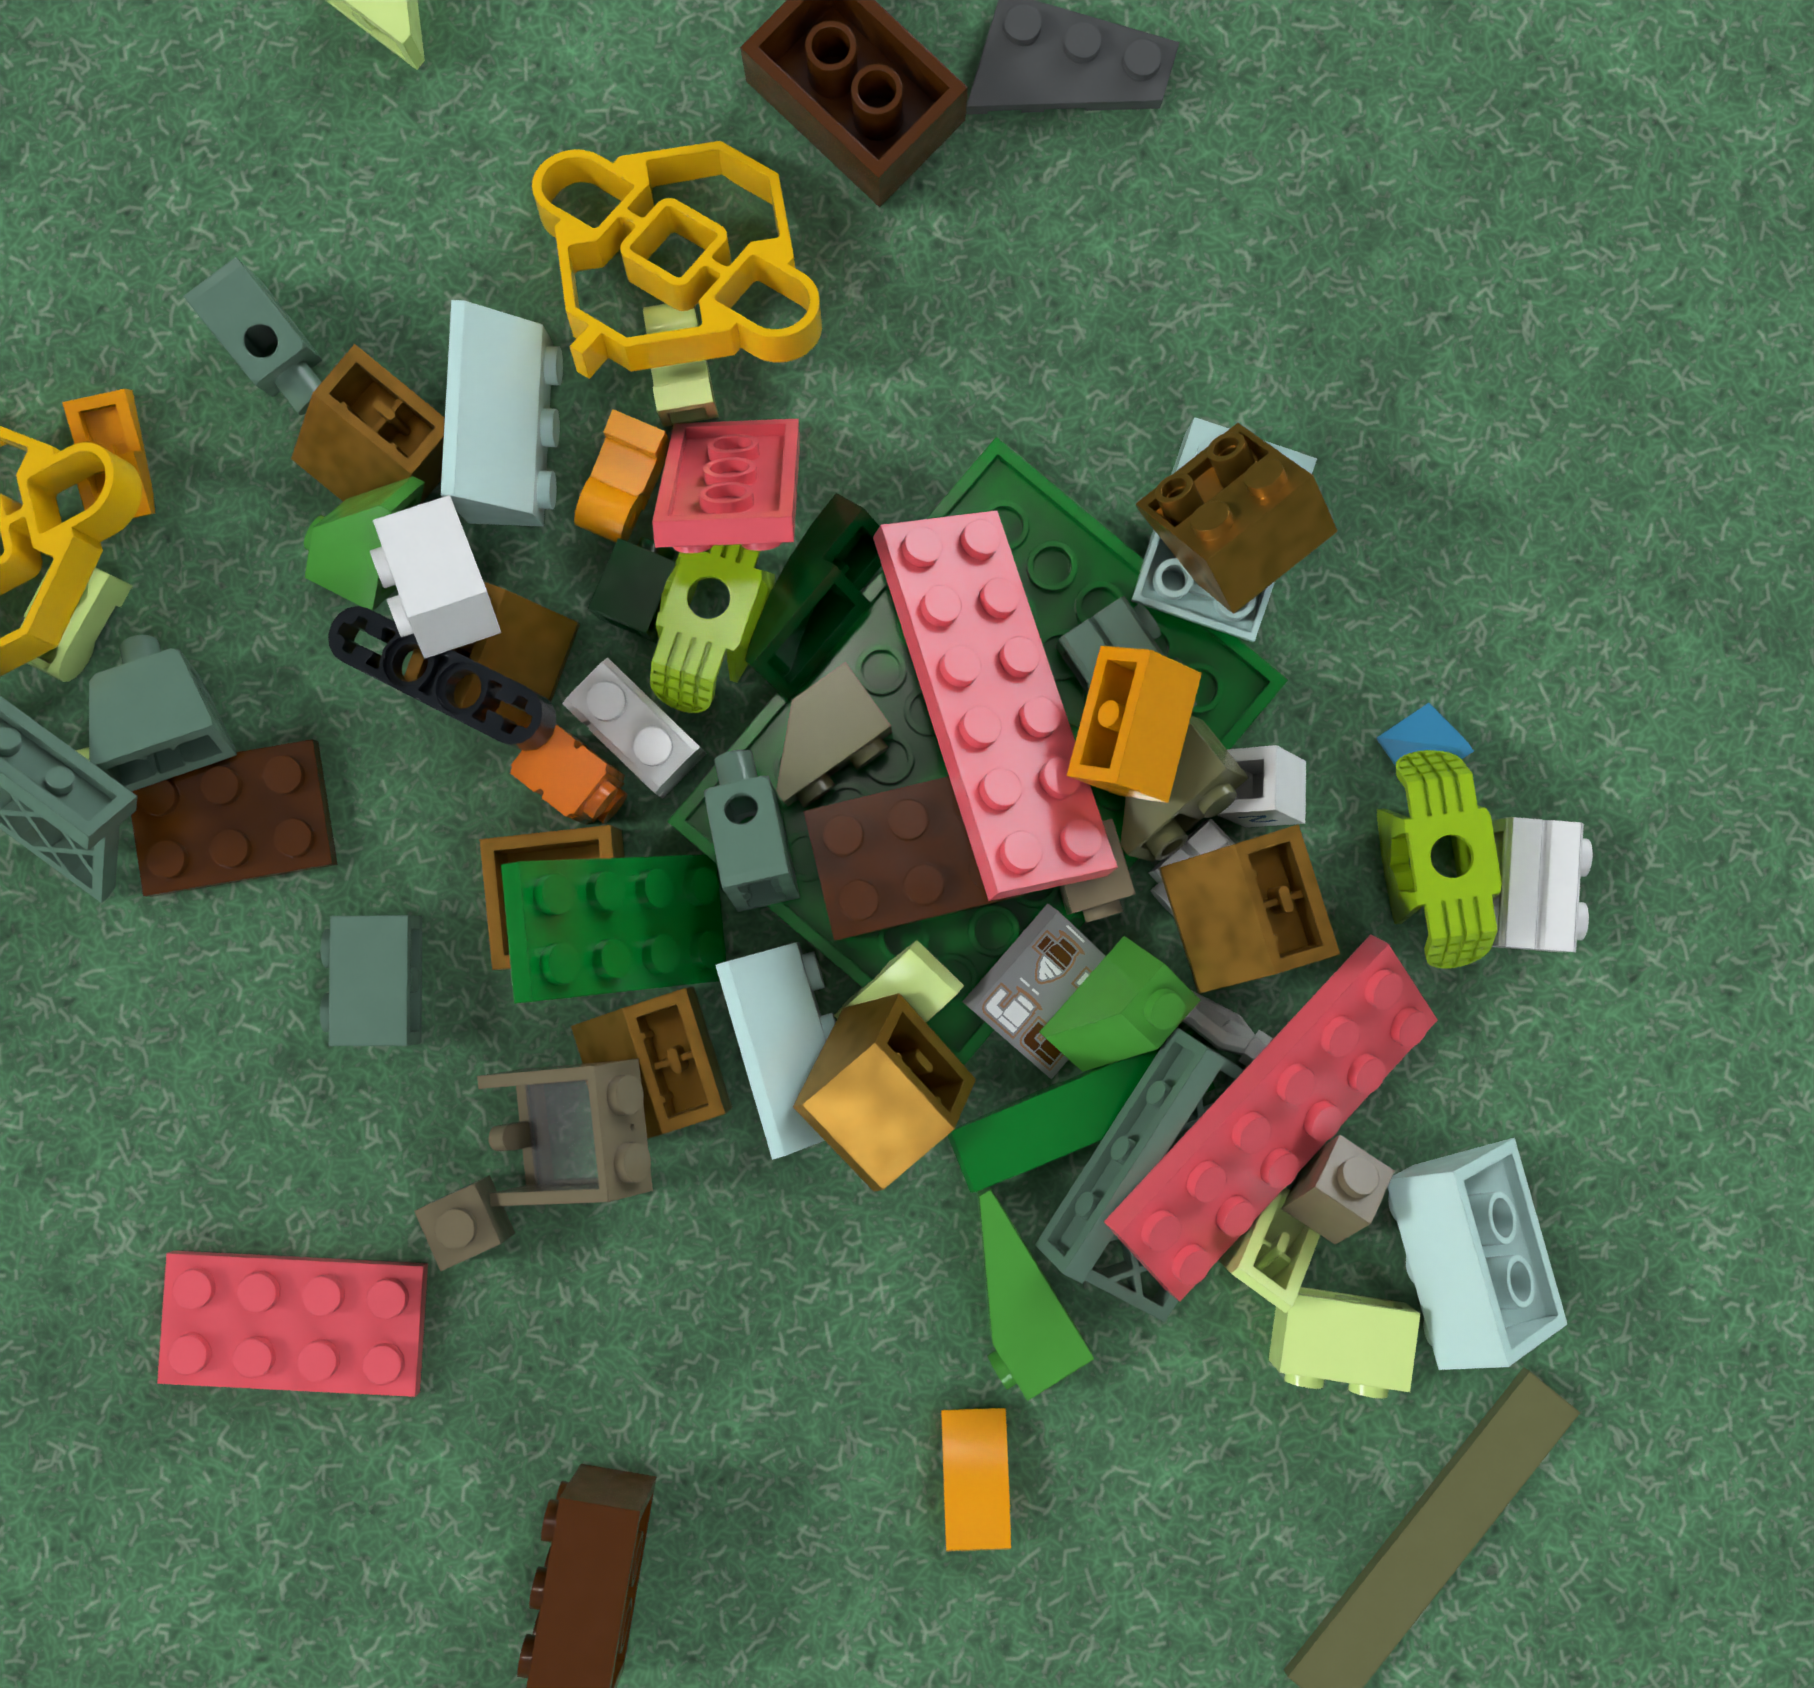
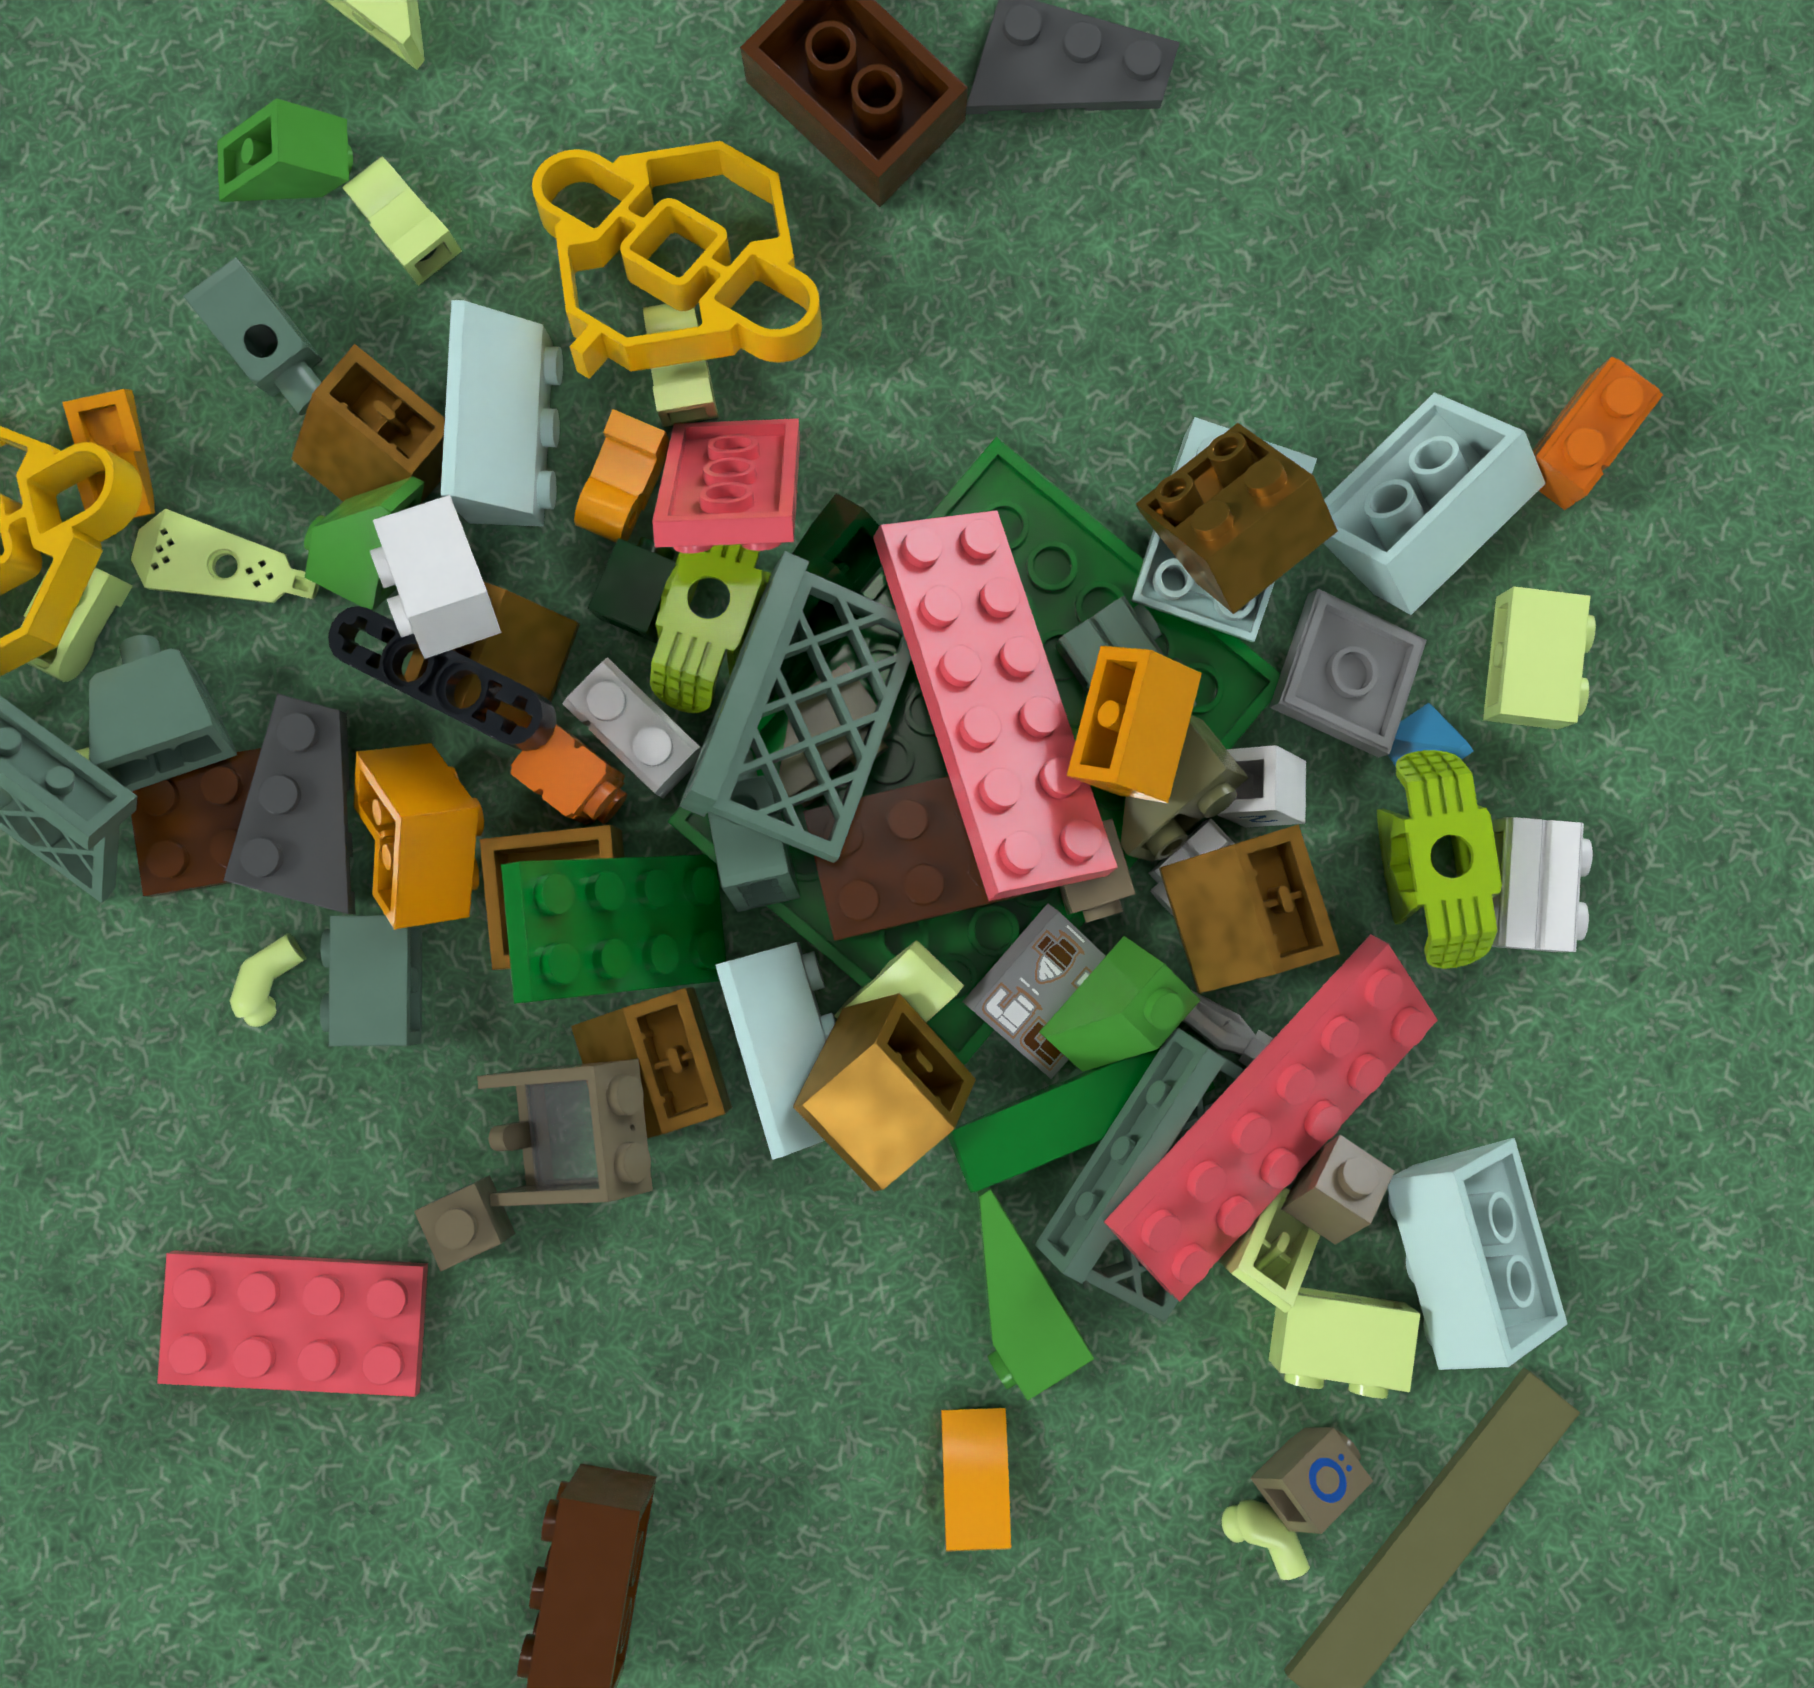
(195, 557): none -> yellowish green piece
(255, 978): none -> yellowish green arm
(284, 155): none -> bright green slope
(296, 810): none -> dark grey wing
(401, 220): none -> yellowish green leg
(421, 833): none -> light orange brick
(746, 703): none -> sand green fence
(1262, 1527): none -> yellowish green arm
(1312, 1479): none -> dark tan brick
(1348, 673): none -> light grey tile
(1430, 499): none -> light aqua slope
(1539, 658): none -> yellowish green brick
(1593, 430): none -> orange brick

